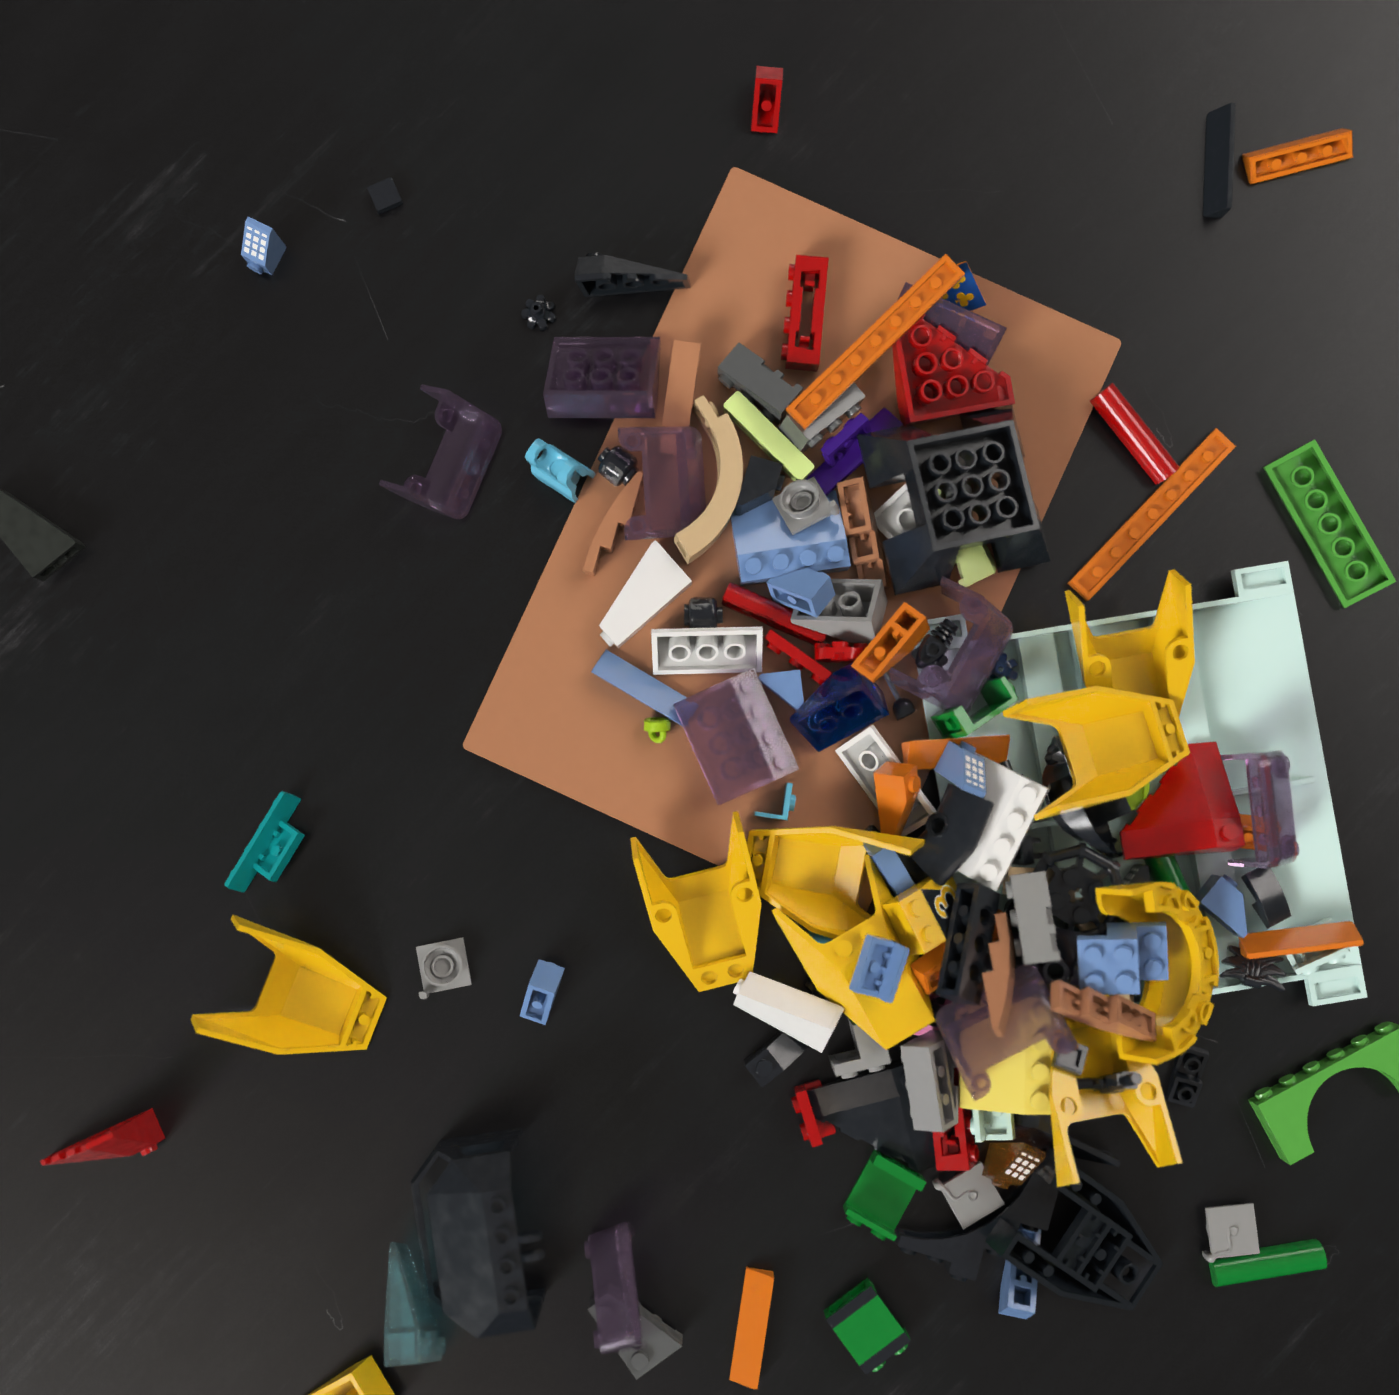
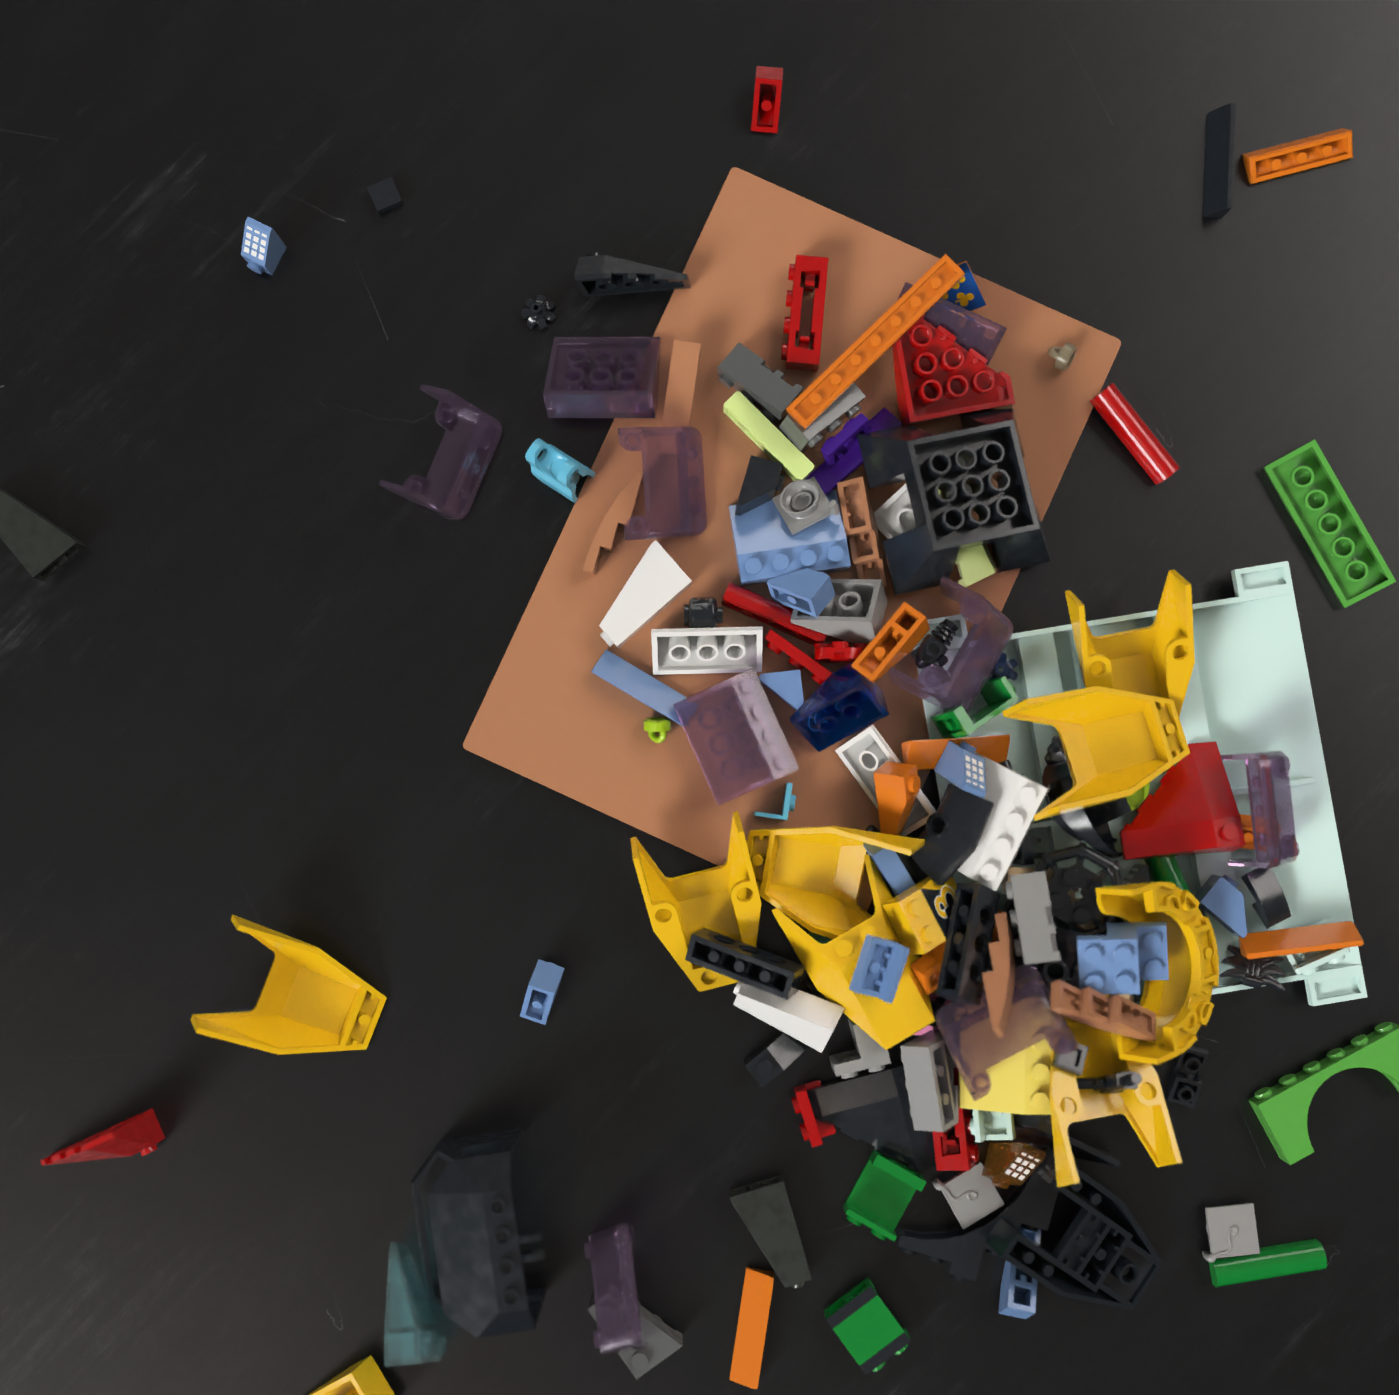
(270, 846): teal bracket -> none
(443, 966): light grey hat -> none
(617, 465): black head -> none
(708, 527): tan arch -> none
(745, 963): none -> black brick
(770, 1219): none -> pearl dark grey slope
(902, 706): black hinge -> none
(1063, 356): none -> dark tan tile
(1151, 514): orange tile -> none

